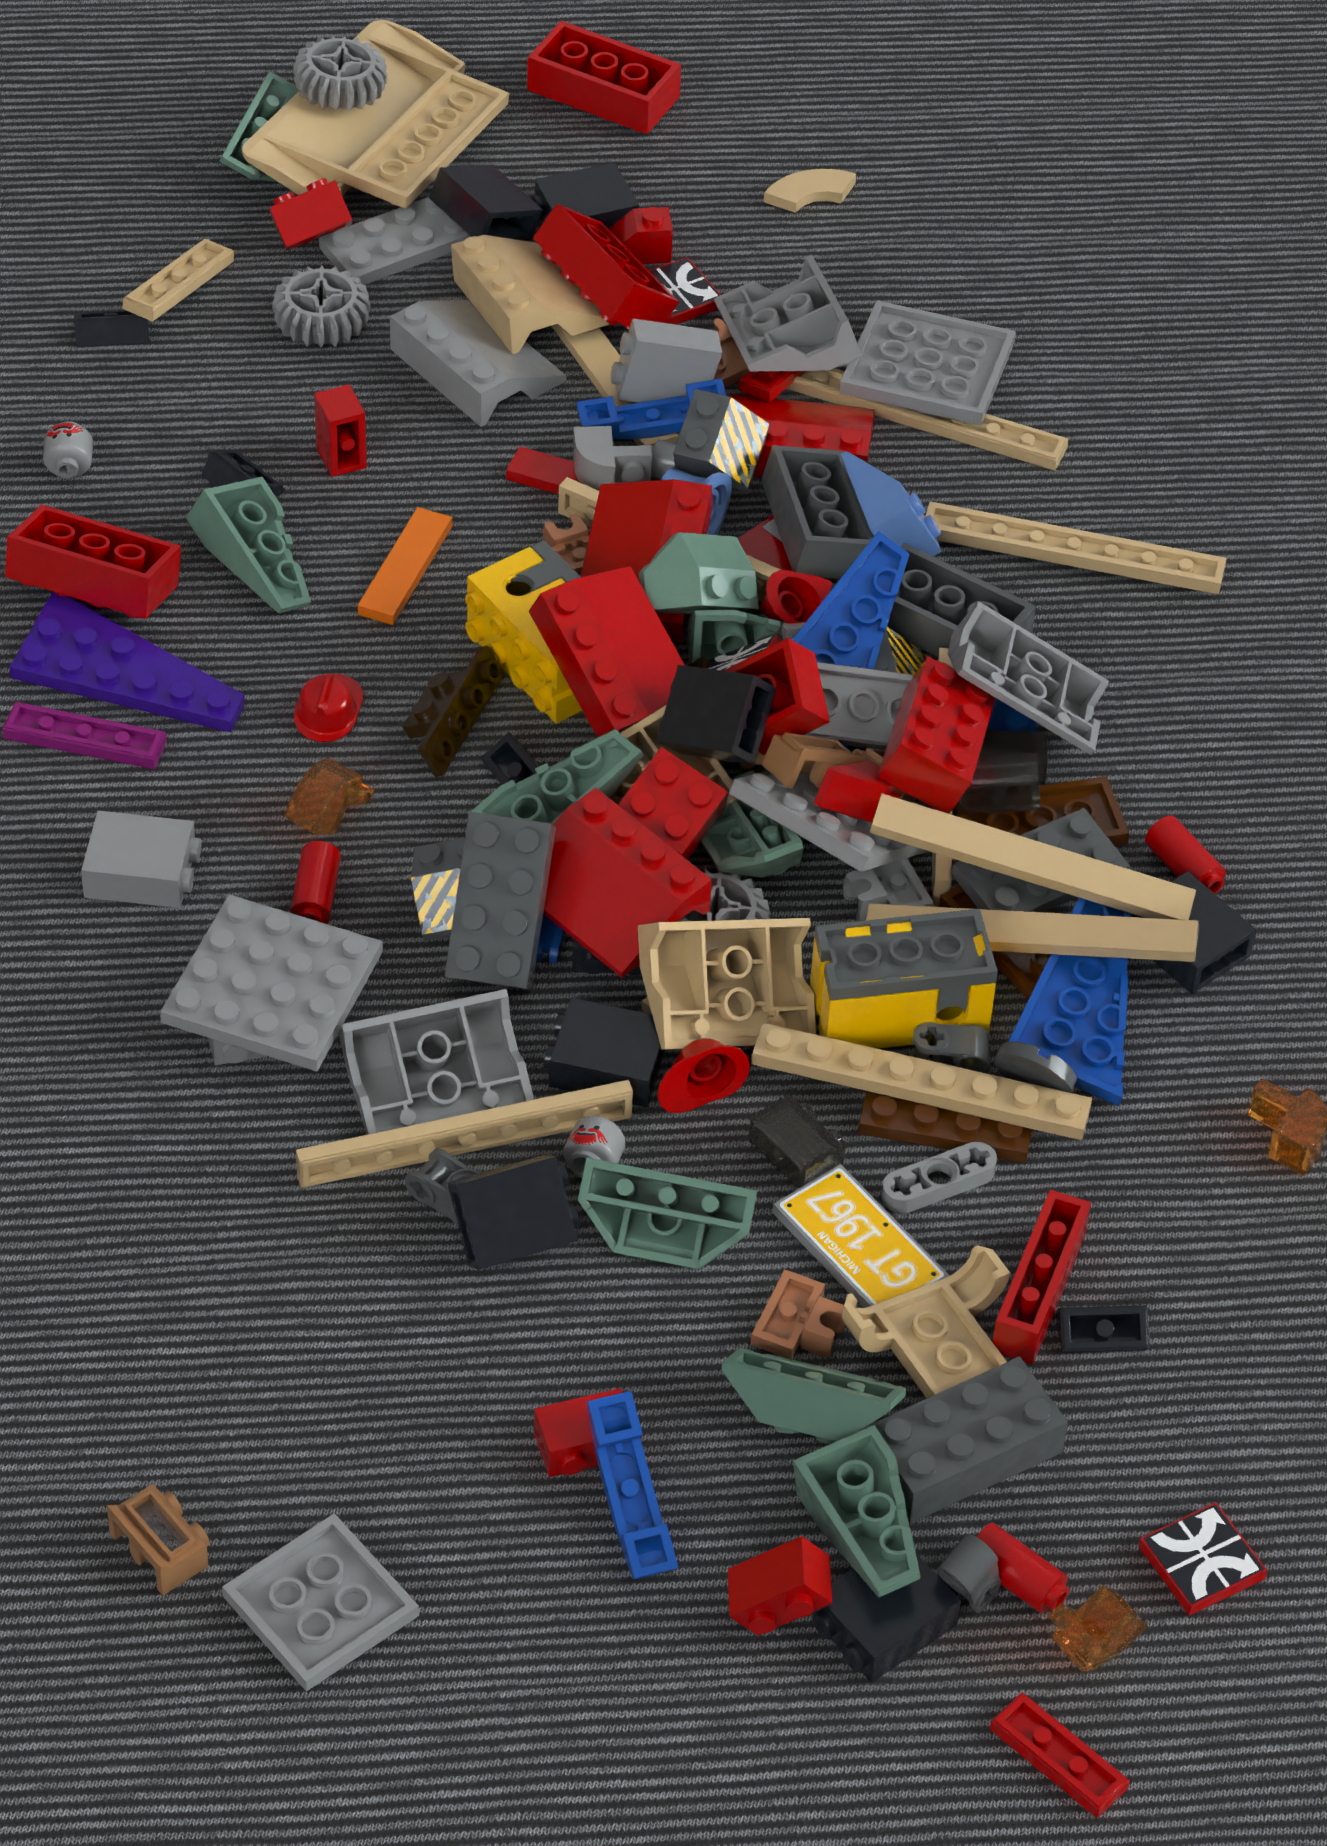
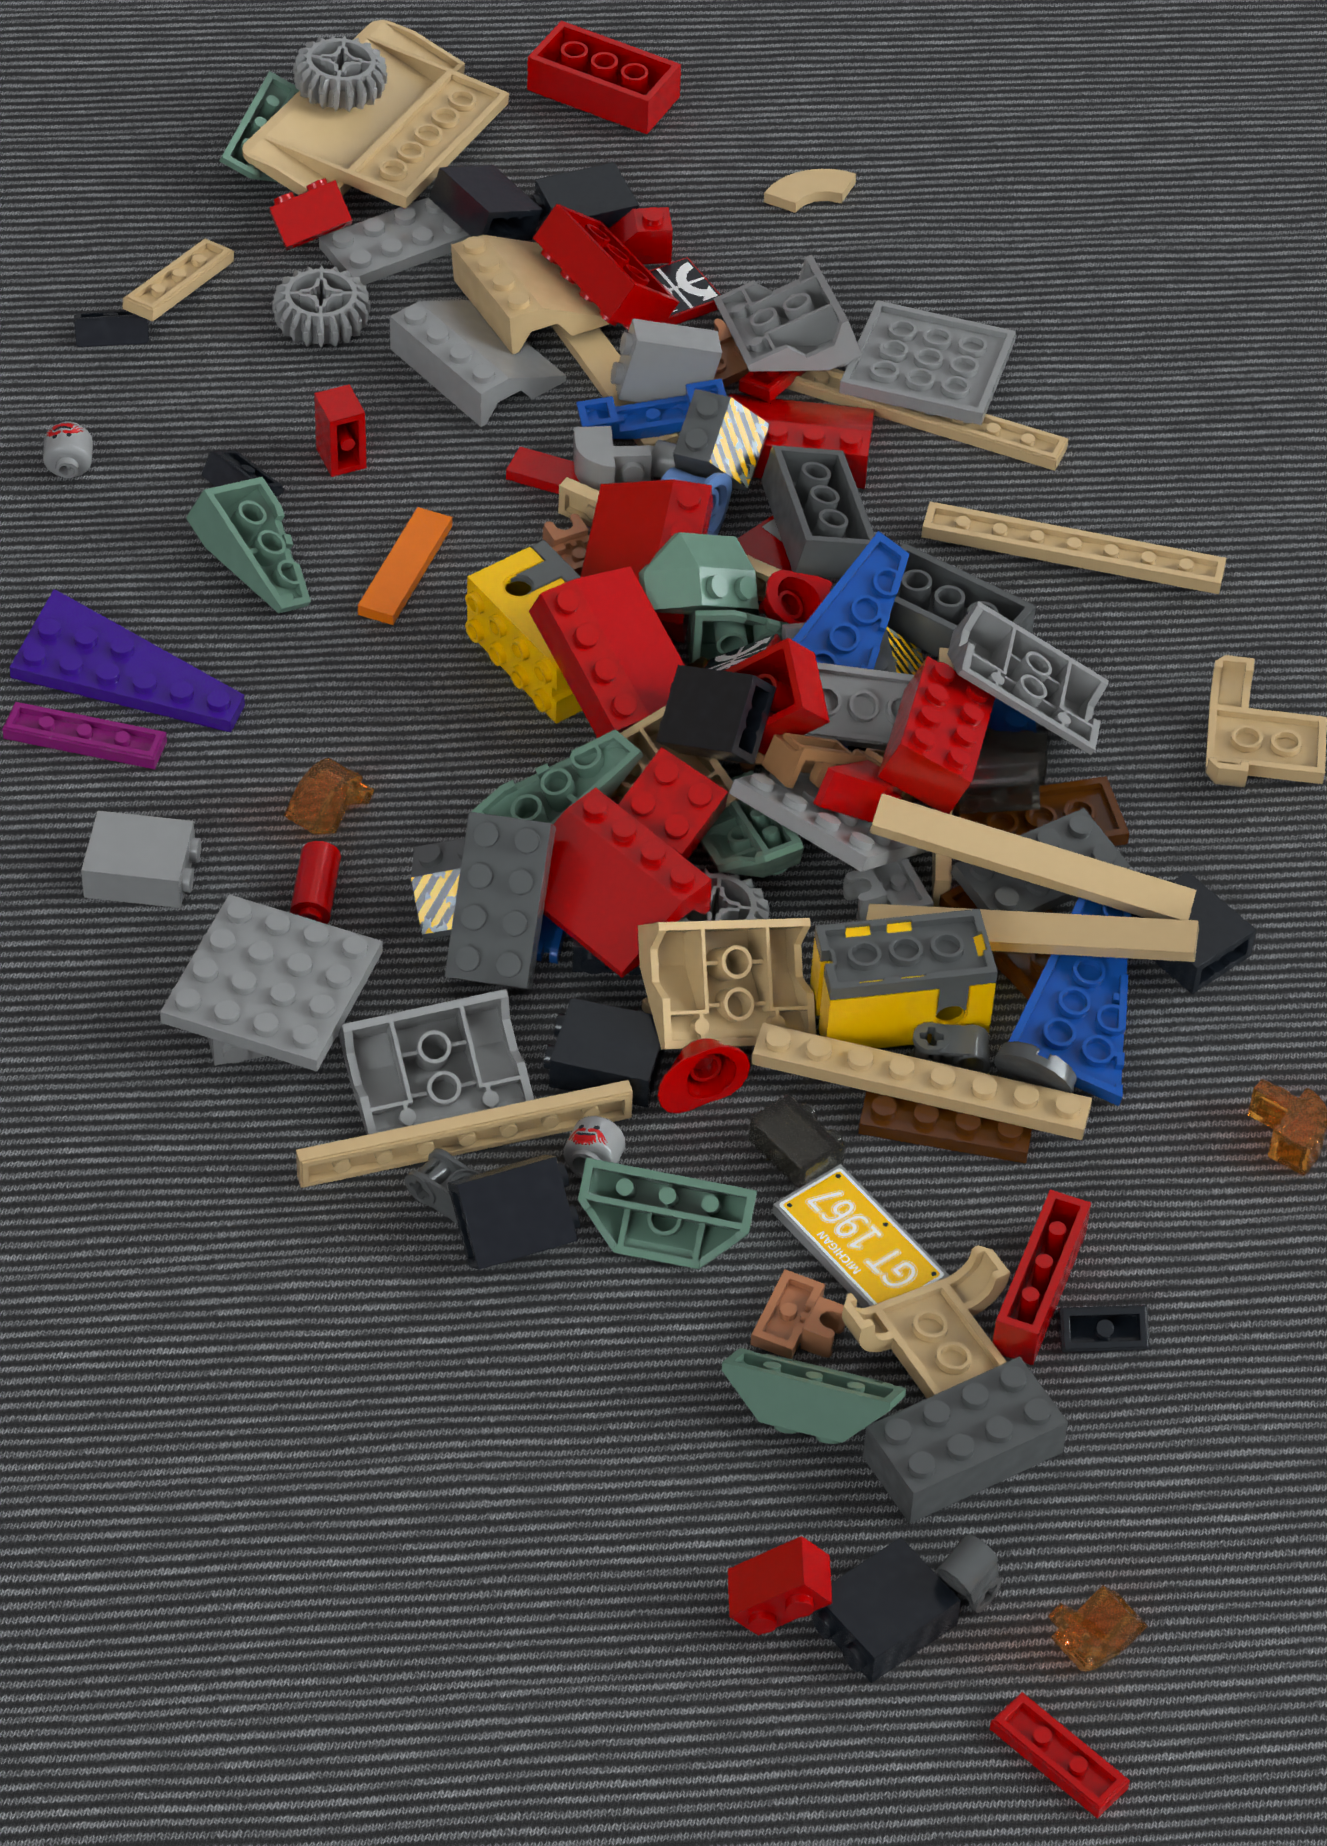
(92, 561): red brick -> none
(160, 1536): medium nougat window -> none
(320, 1601): light grey plate -> none
(328, 707): red piece -> none
(451, 709): dark brown bracket -> none
(510, 760): black slope -> none
(566, 1435): red brick -> none
(629, 1486): blue slope -> none
(861, 1508): sand green wedge -> none
(891, 508): medium blue slope -> none
(928, 1192): light grey beam -> none
(1025, 1571): red brick -> none
(1184, 853): red brick -> none
(1202, 1558): tile -> none
(1258, 740): none -> tan piece

